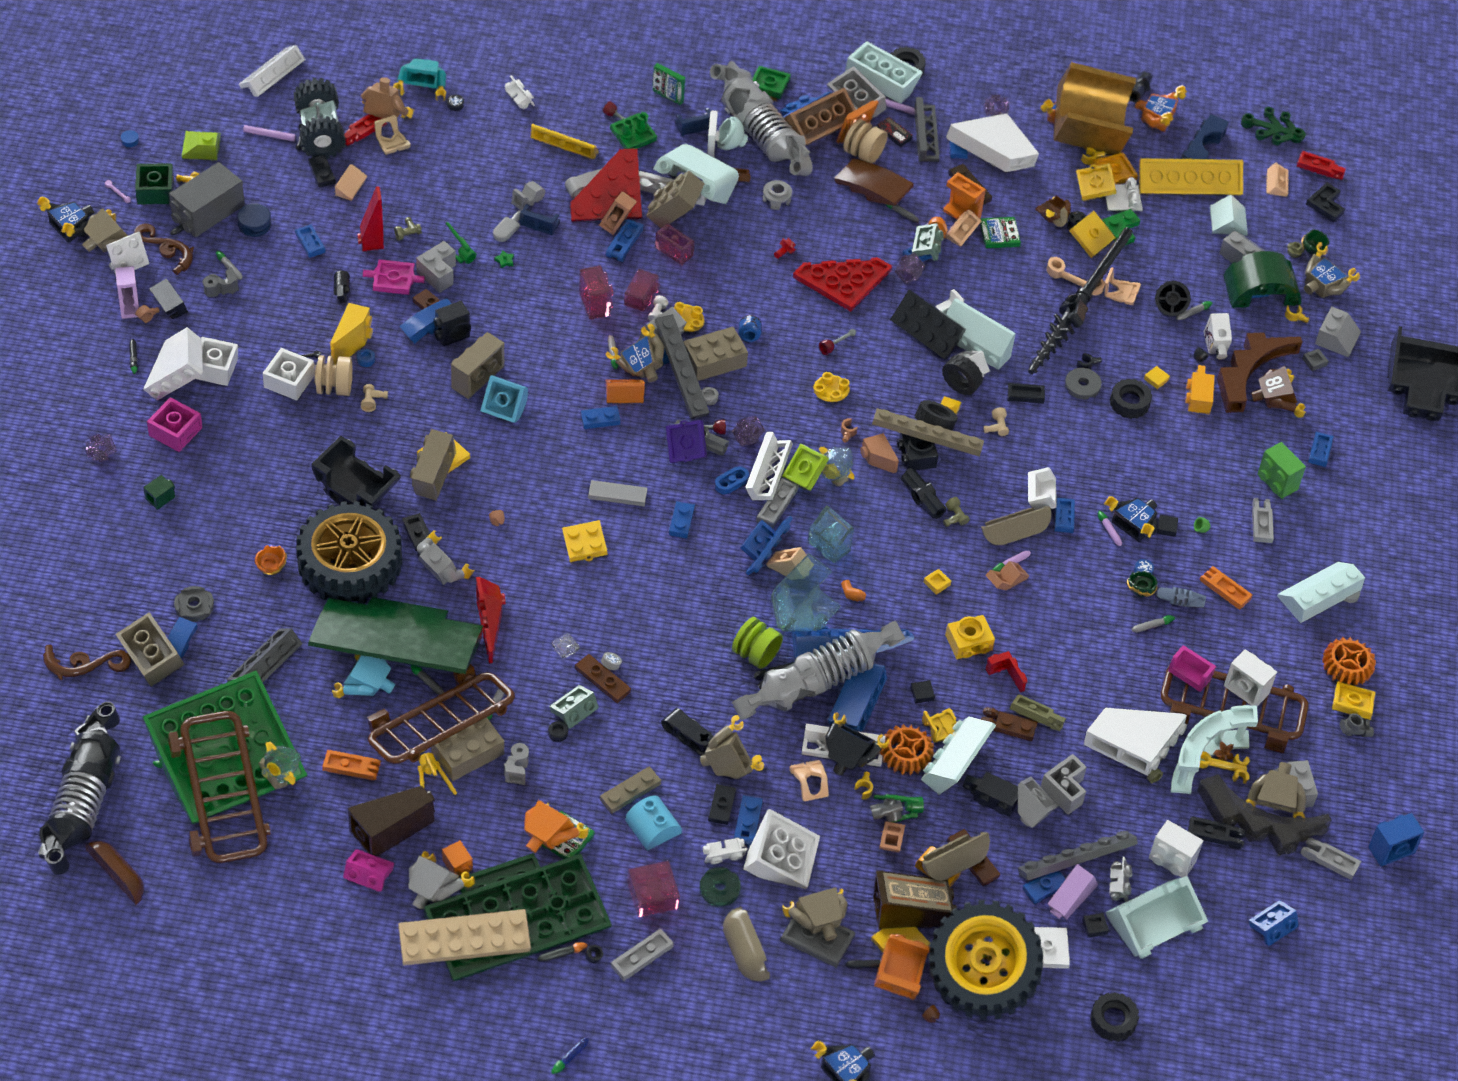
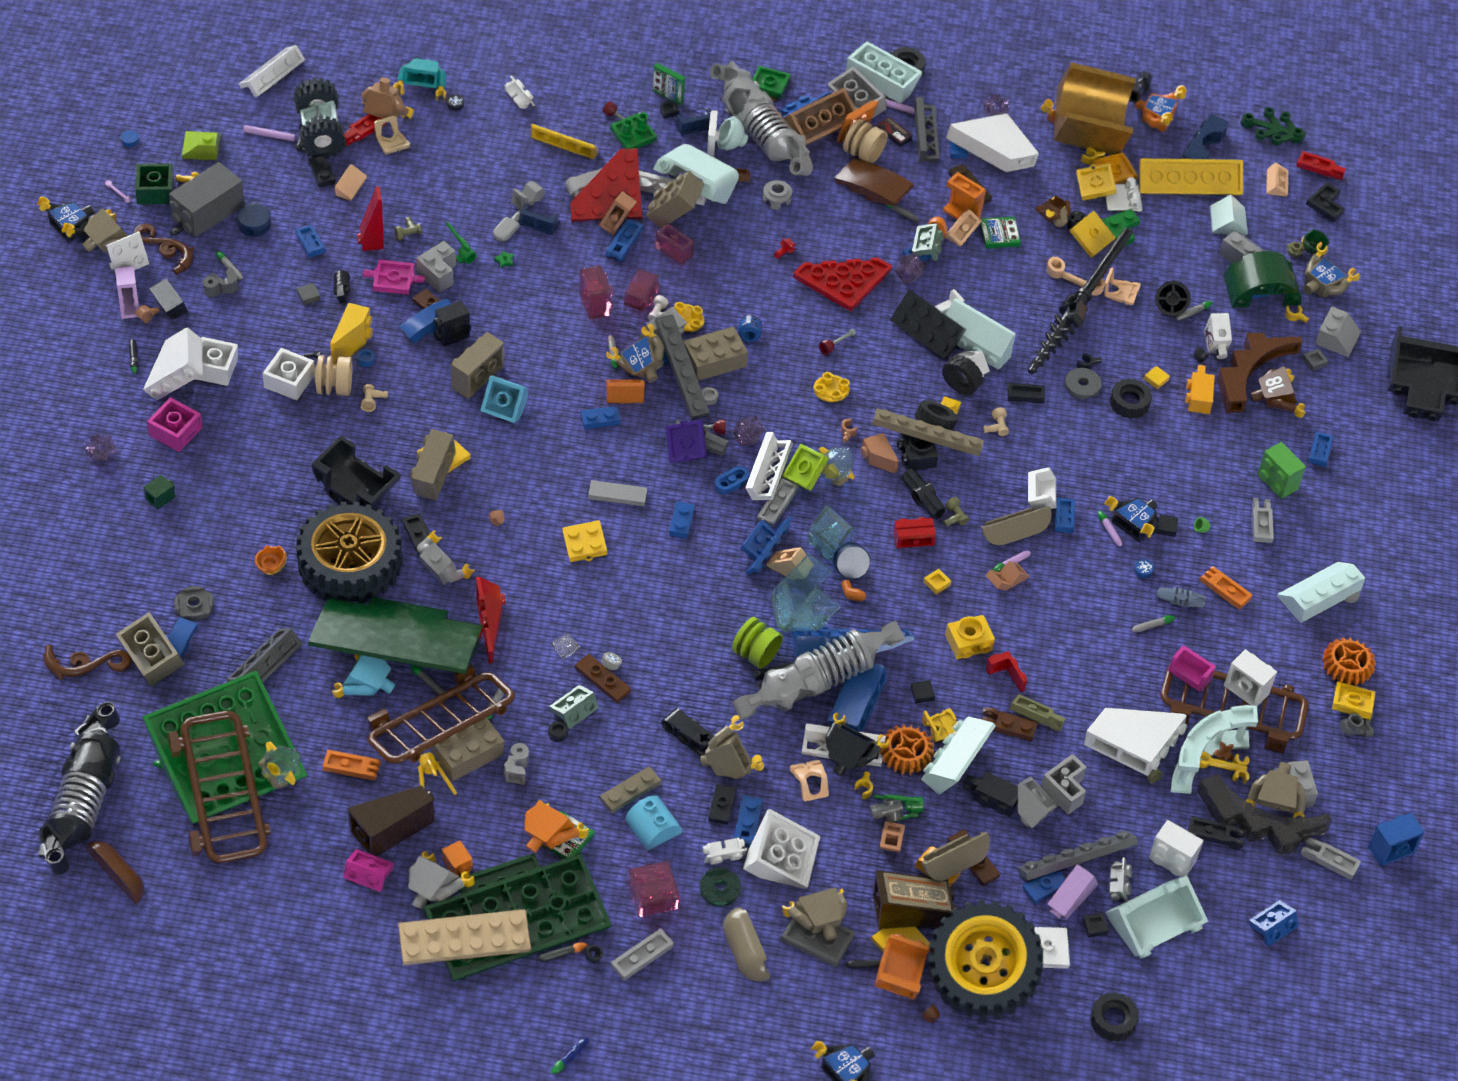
(308, 294): none -> dark grey tile
(669, 109): none -> black tile
(851, 560): none -> head
(914, 532): none -> red brick
(1142, 583): dark green hair -> none

